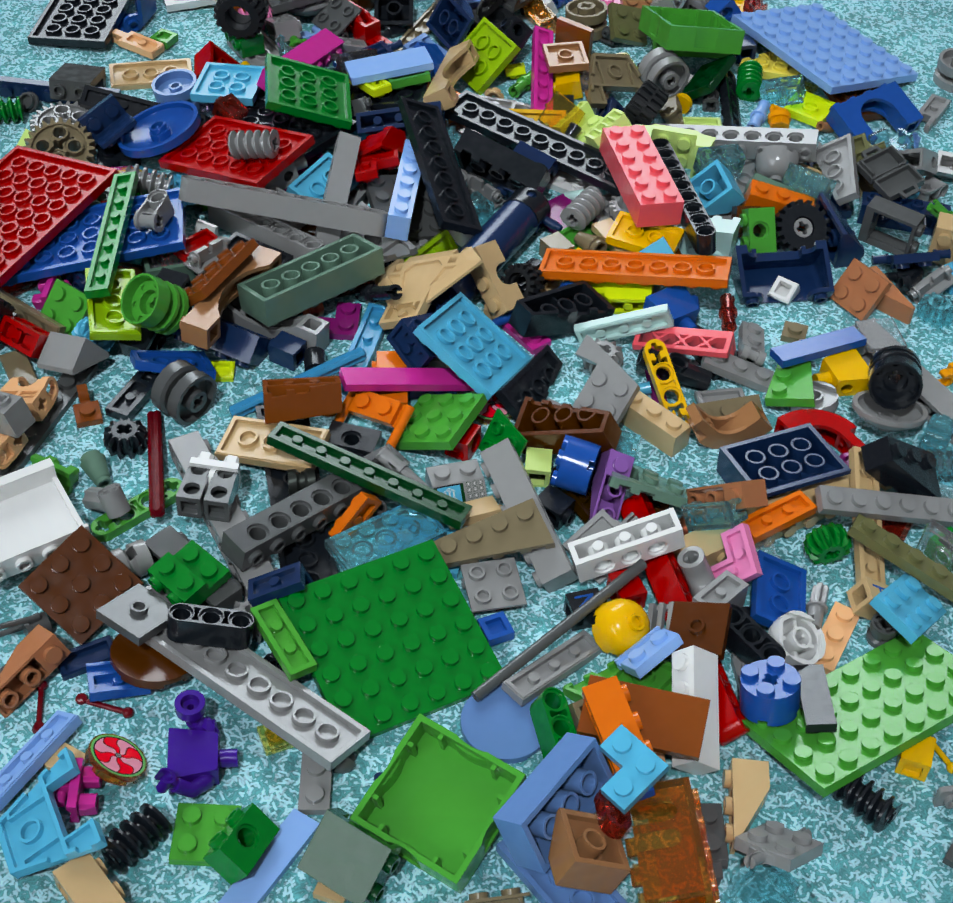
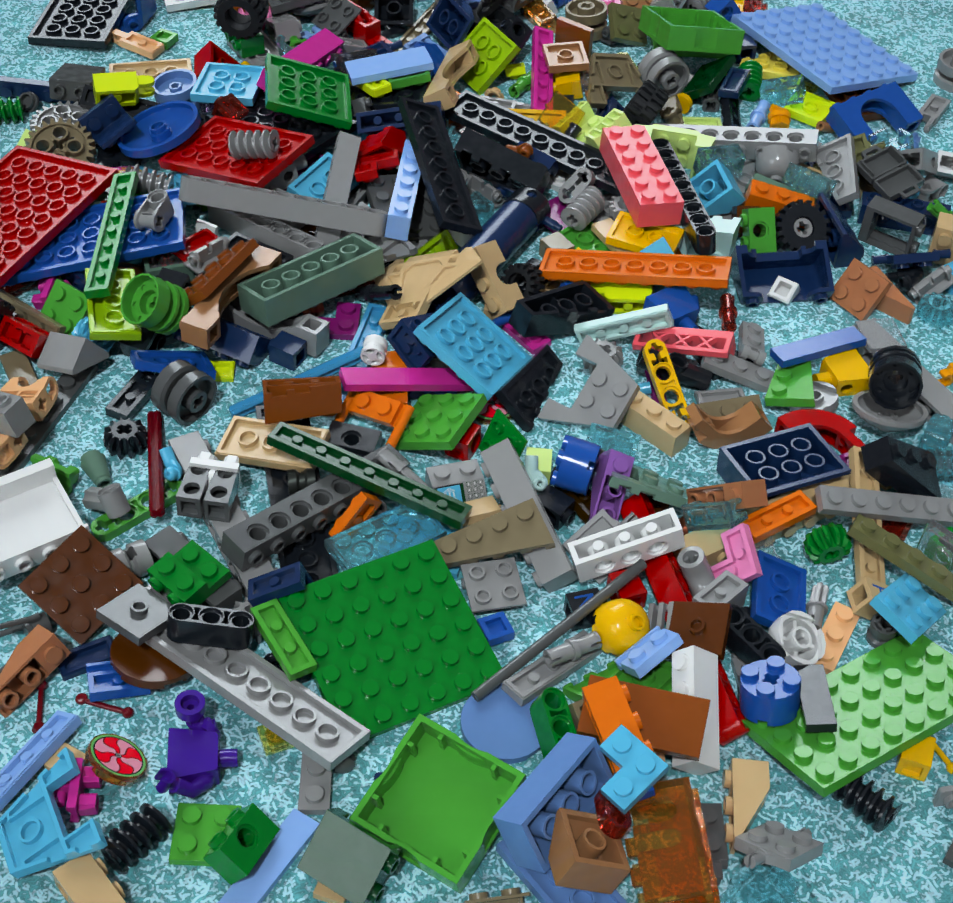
(86, 412): dark orange plate -> none
(124, 86): none -> neon yellow hinge
(173, 470): none -> medium azure arm
(313, 357): black piece -> none
(374, 350): none -> white wheel
(524, 149): none -> dark orange arm
(537, 478): none -> light aqua arm
(547, 424): reddish brown wedge -> none
(572, 649): none -> light grey pin
(575, 185): none -> light grey beam
(590, 242): dark tan cone -> none
(734, 83): none -> dark blue tile
(793, 332): dark tan plate -> none

